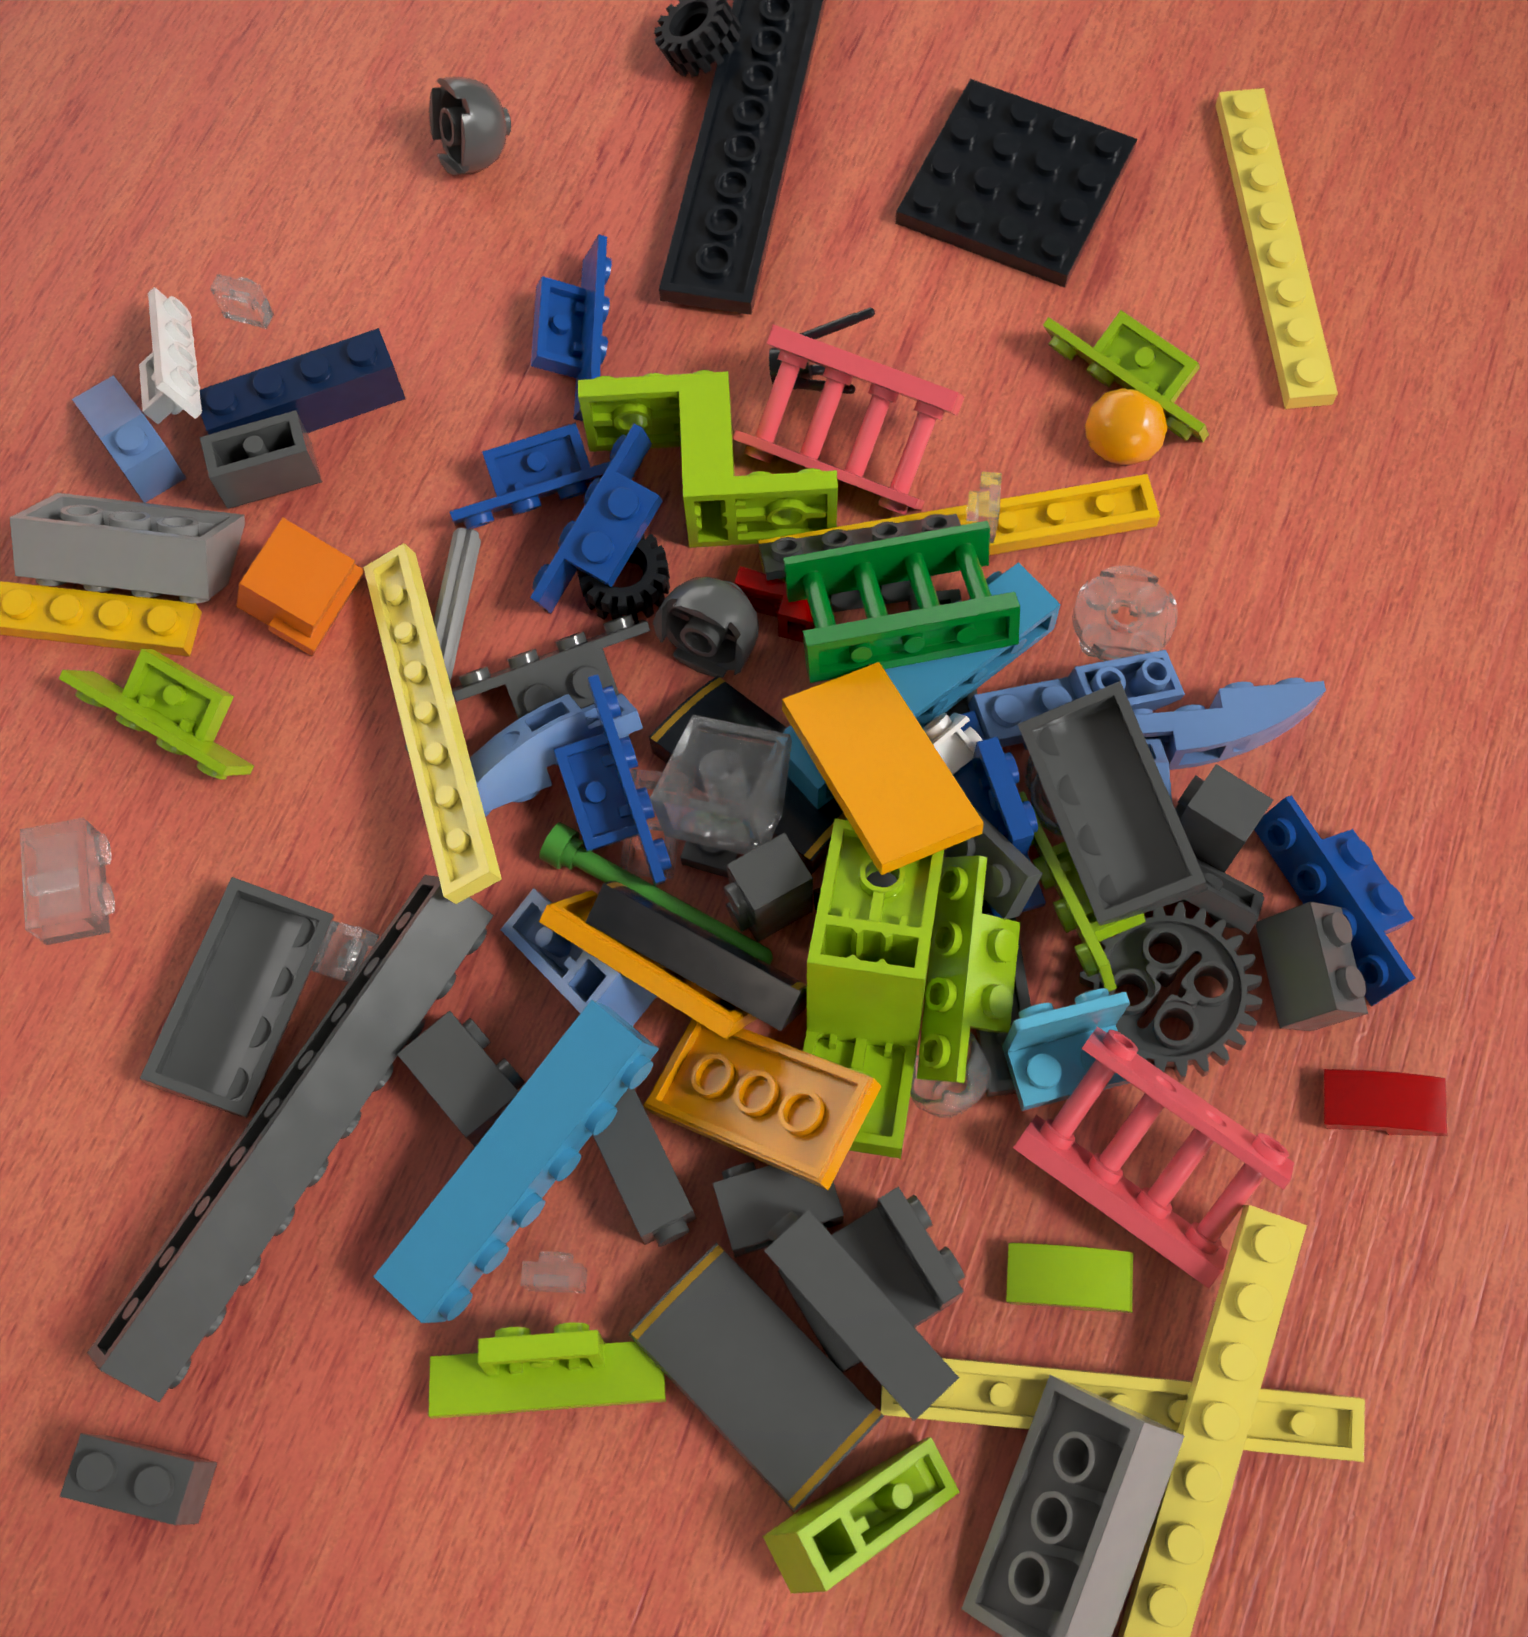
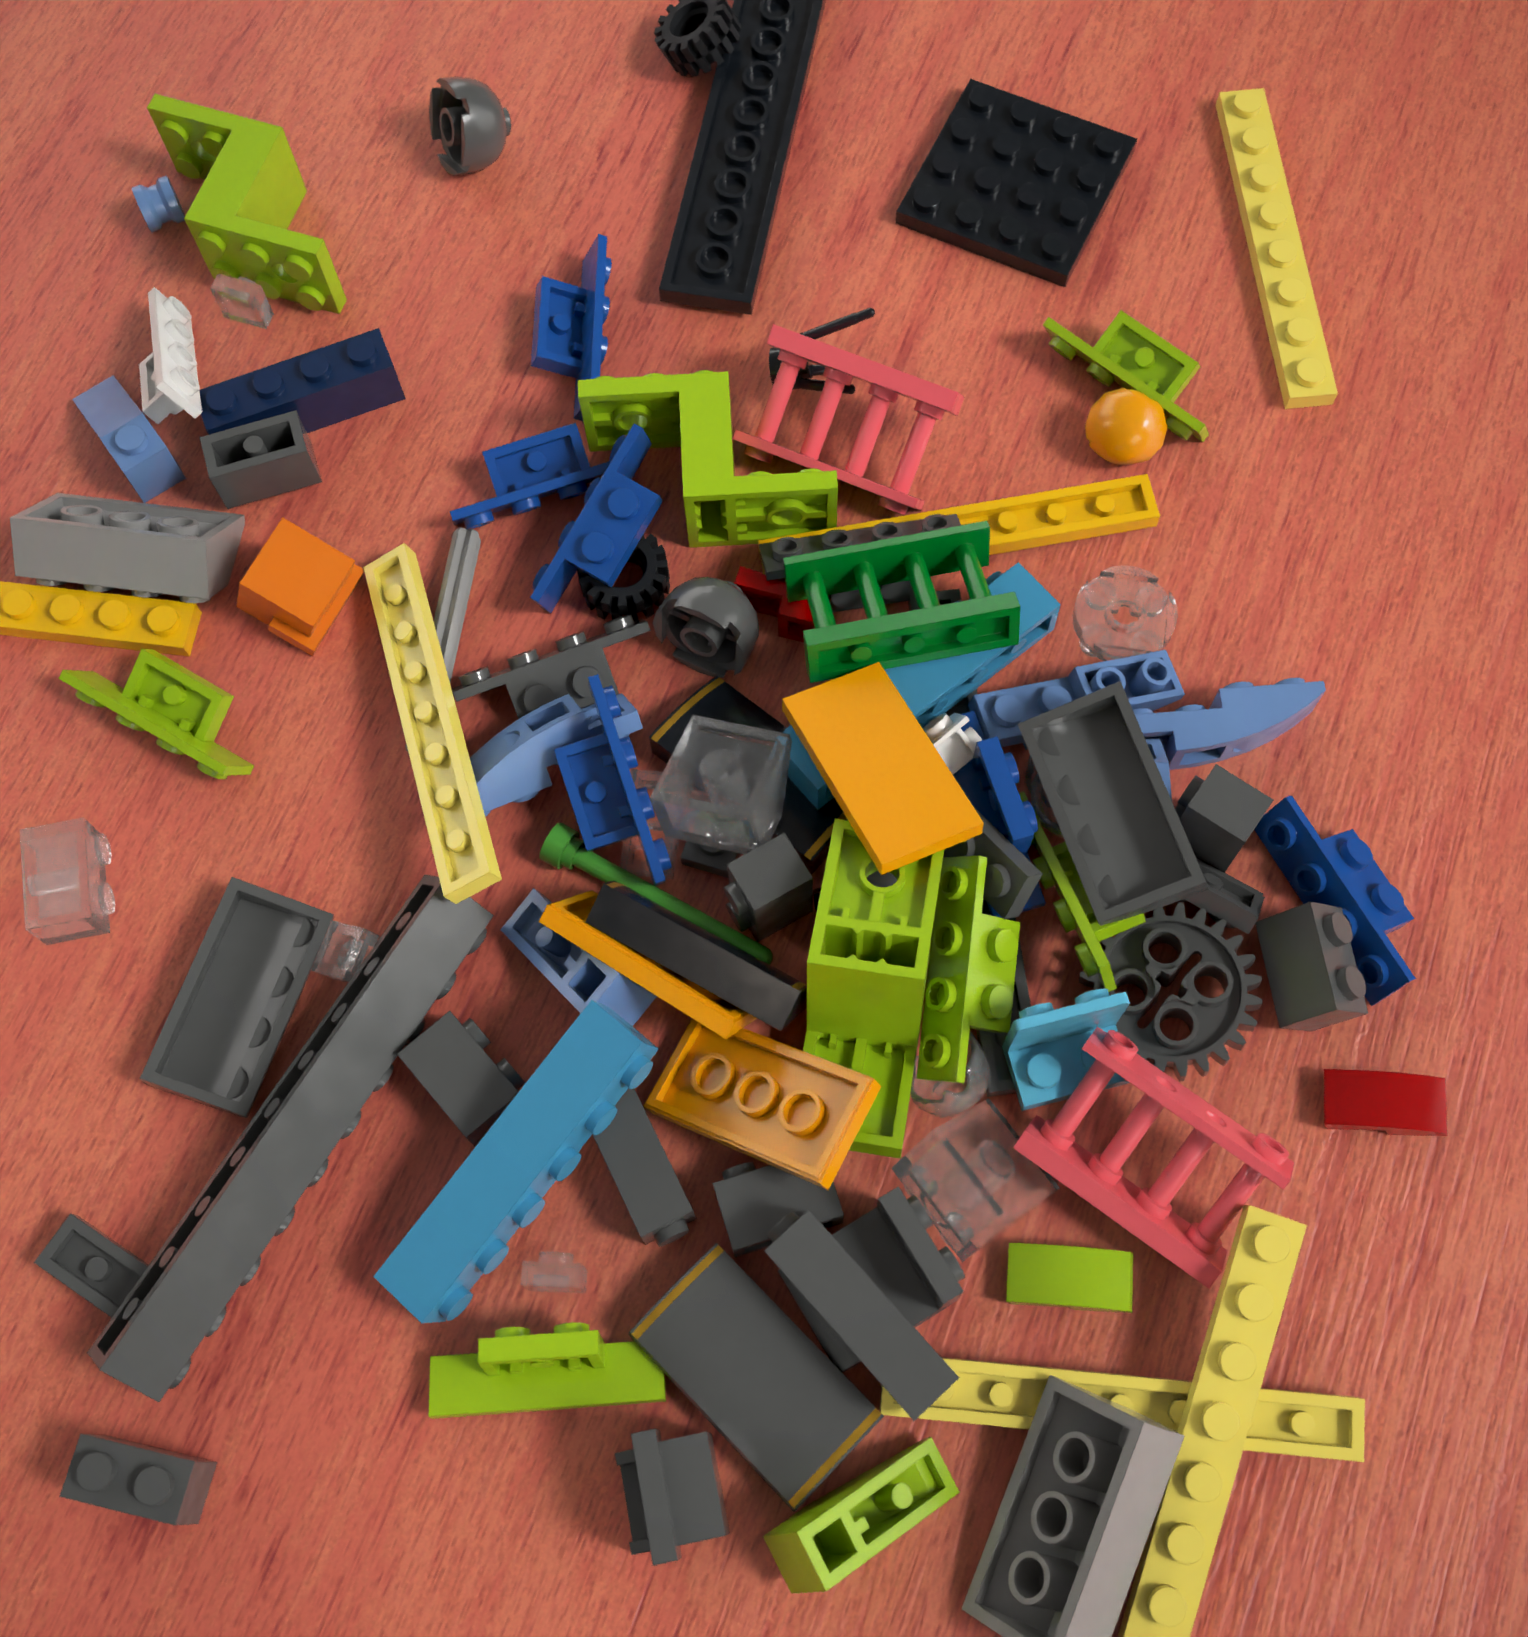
(91, 1264): none -> dark grey plate
(158, 203): none -> medium blue wheel
(247, 202): none -> lime bracket
(671, 1493): none -> dark grey plate
(973, 1178): none -> clear slope
(985, 503): clear plate -> none

